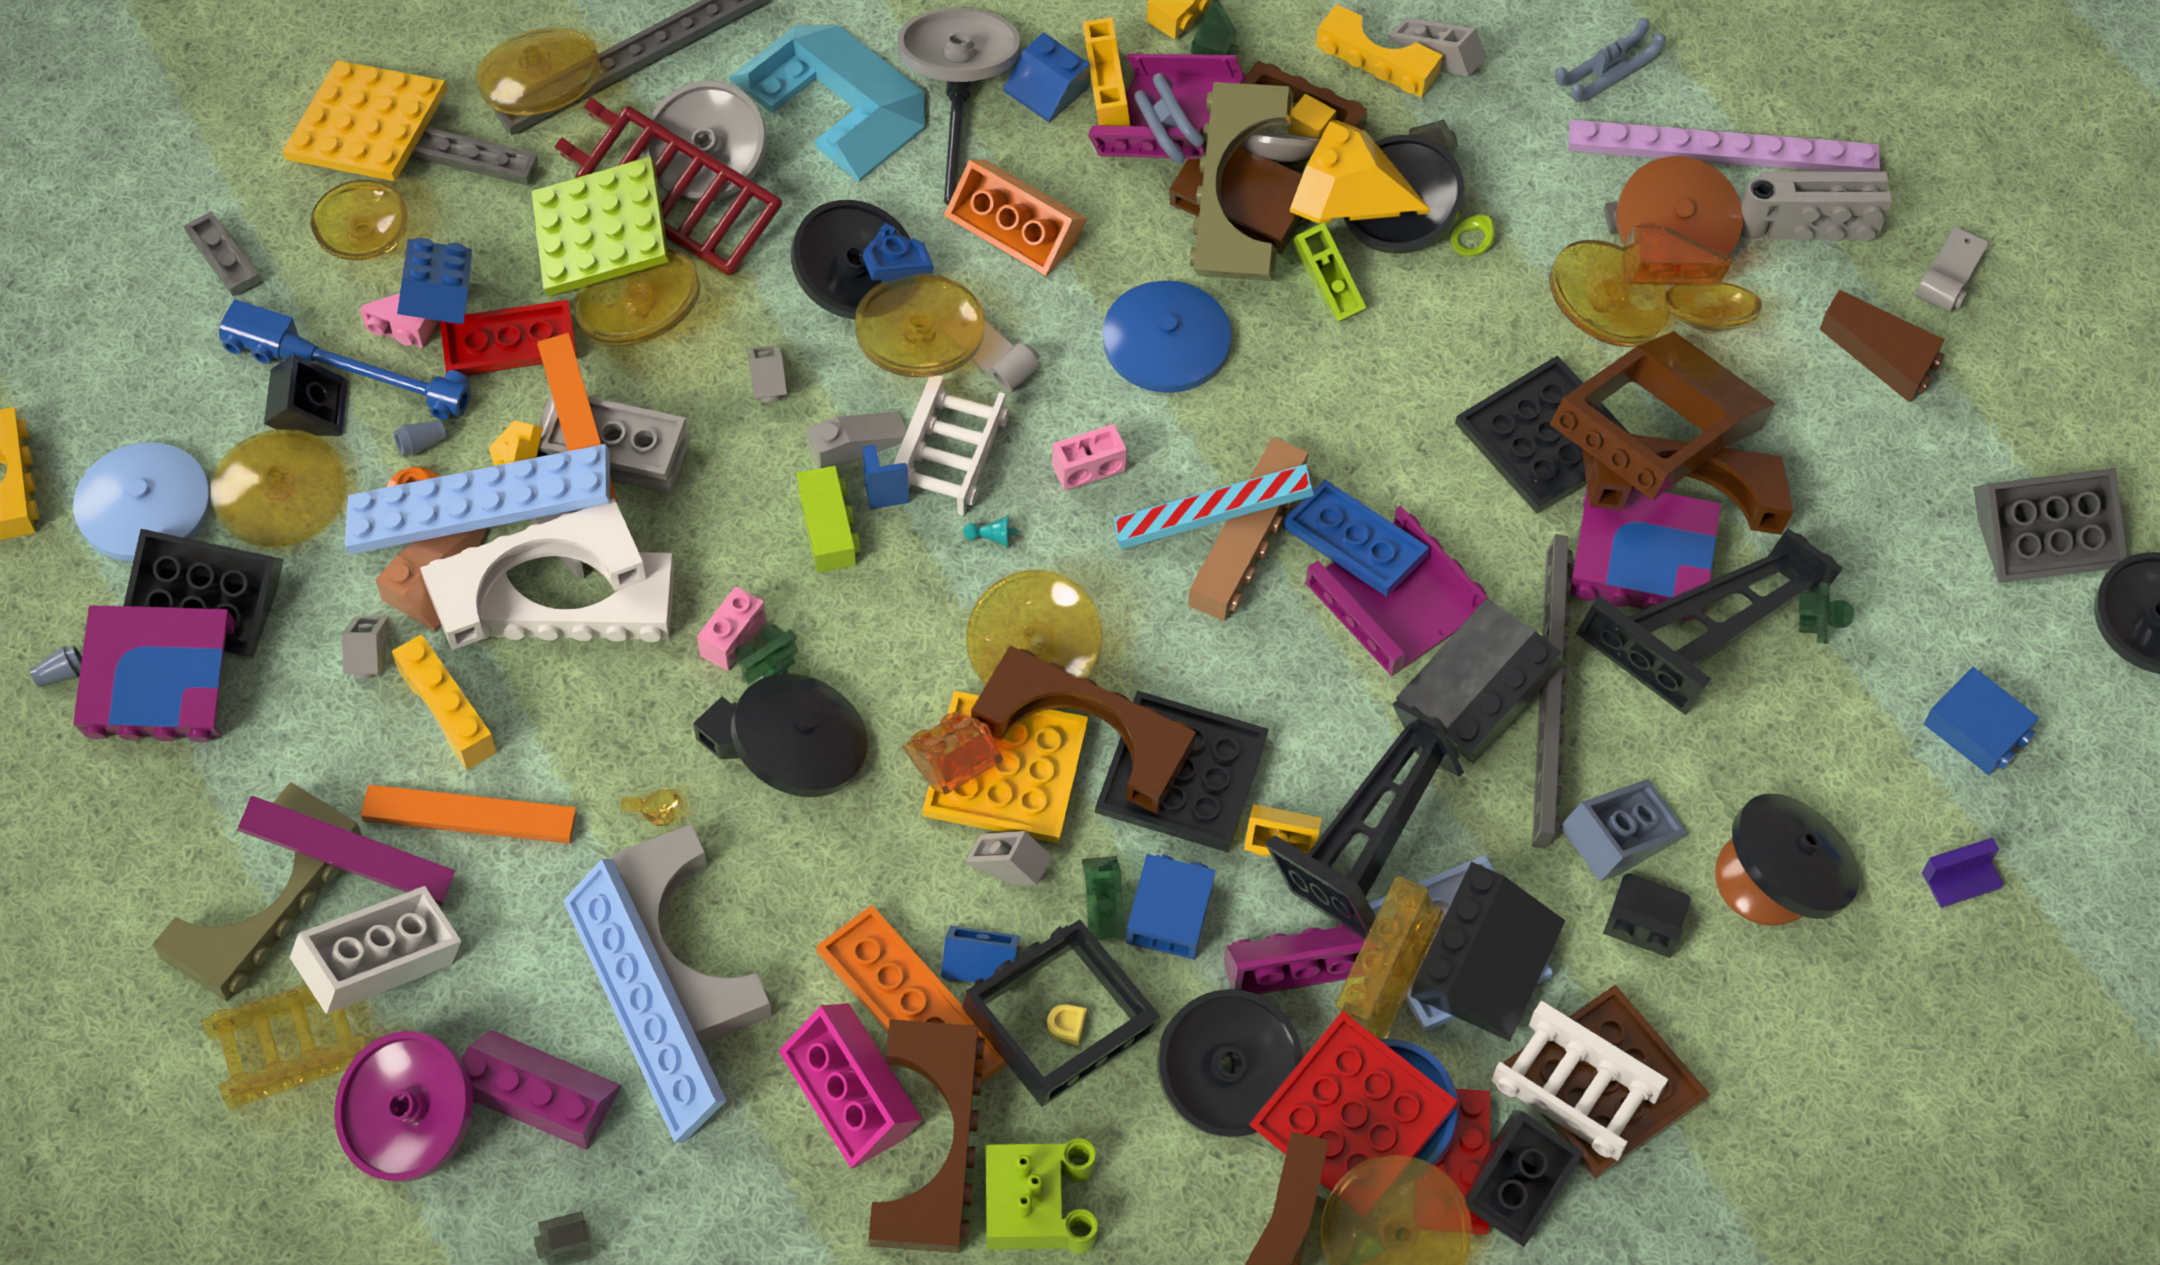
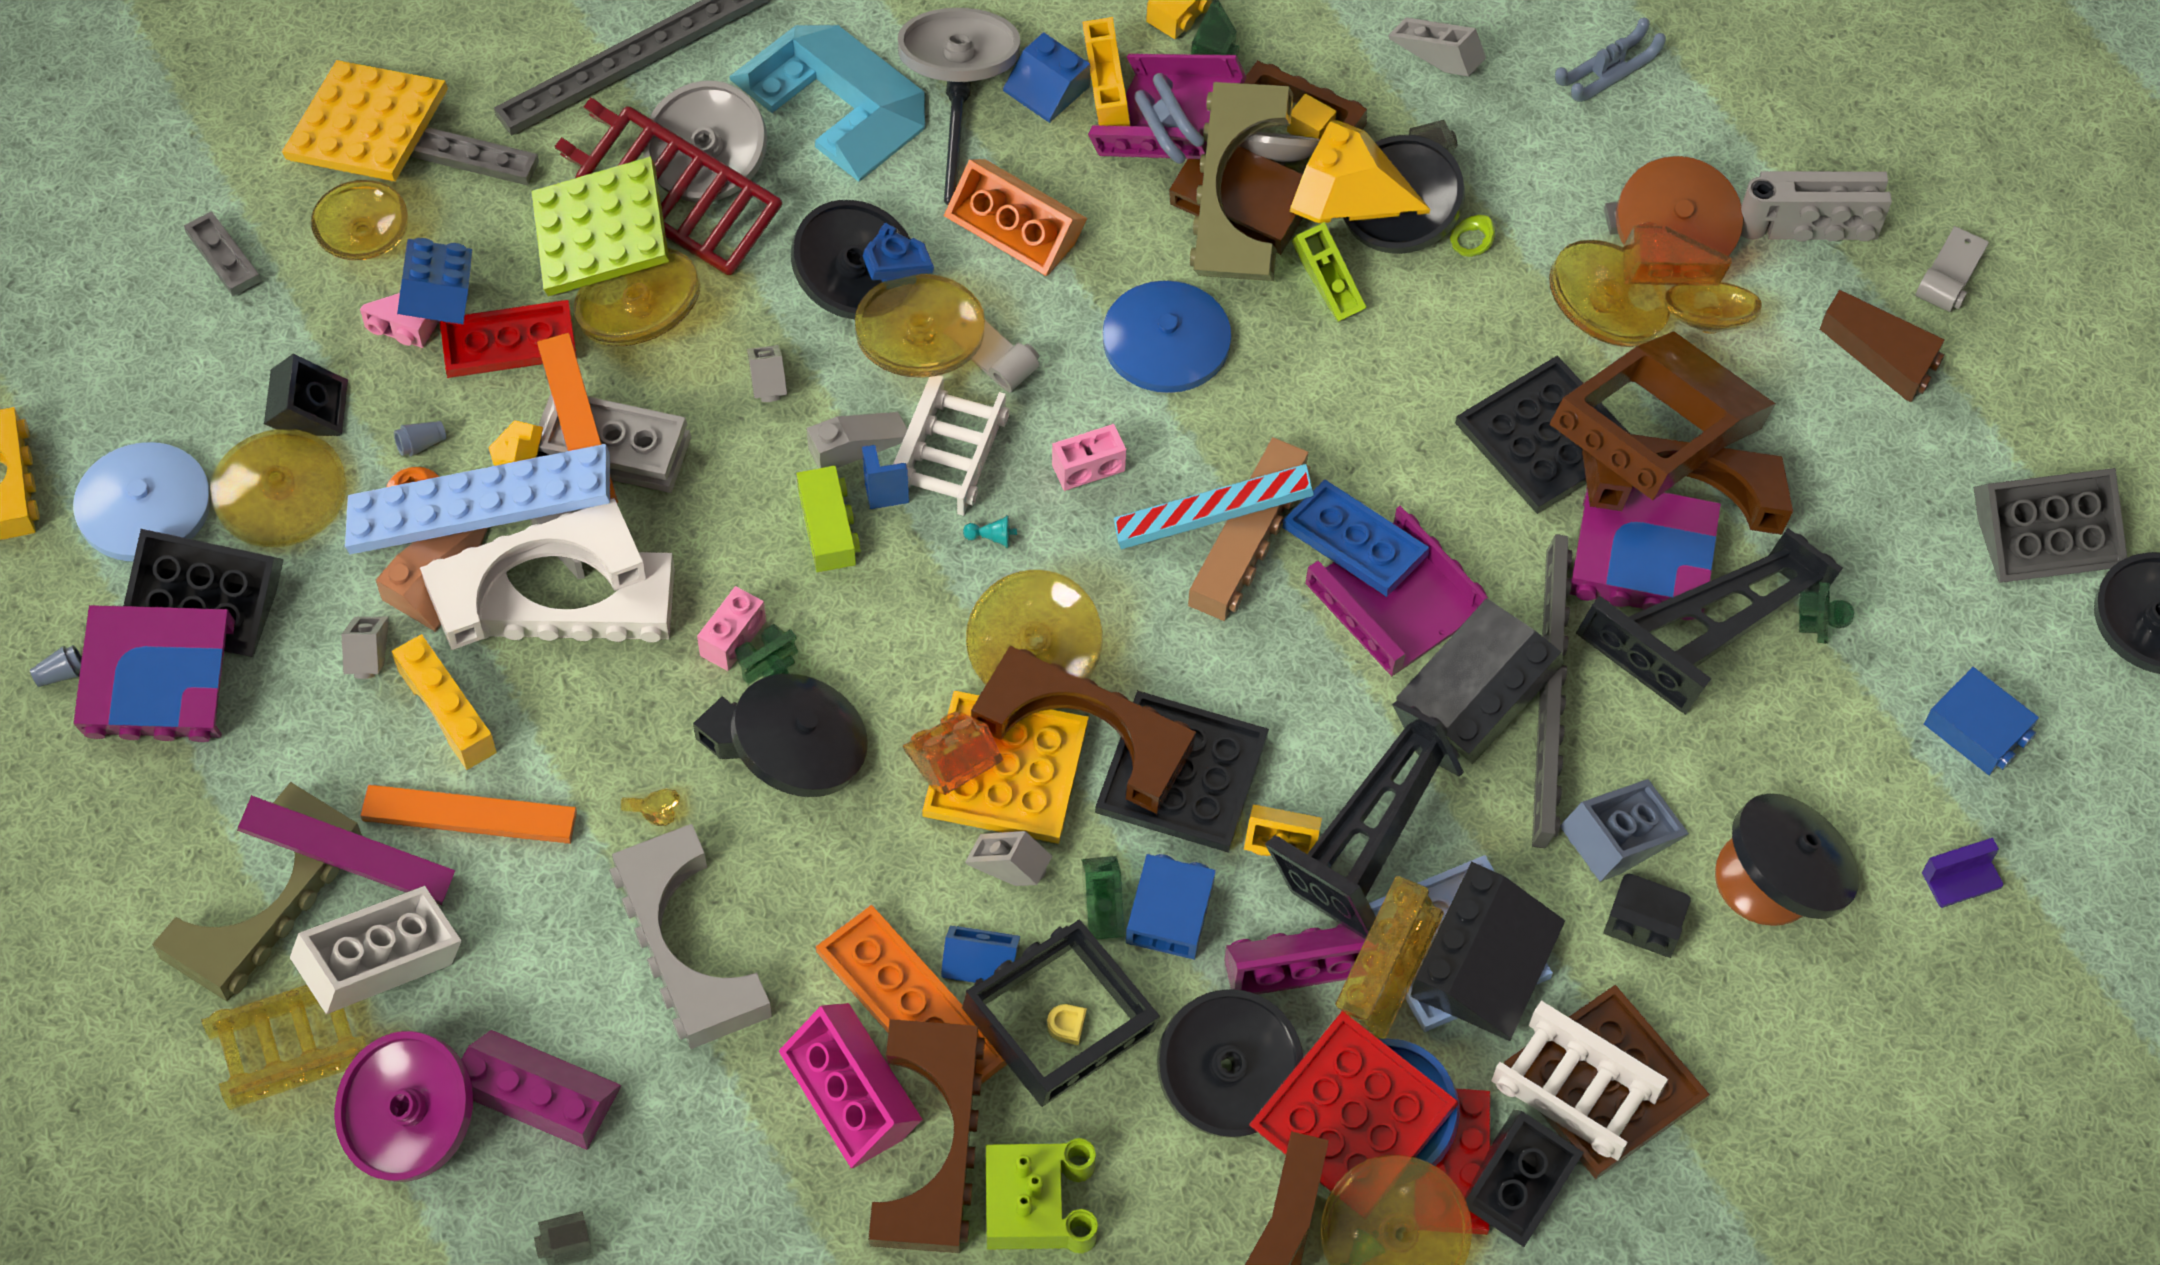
(276, 336): blue bar -> none
(538, 71): clear yellow dish -> none
(644, 1001): light blue plate -> none
(1409, 67): yellow arch -> none
(1723, 147): lavender plate -> none

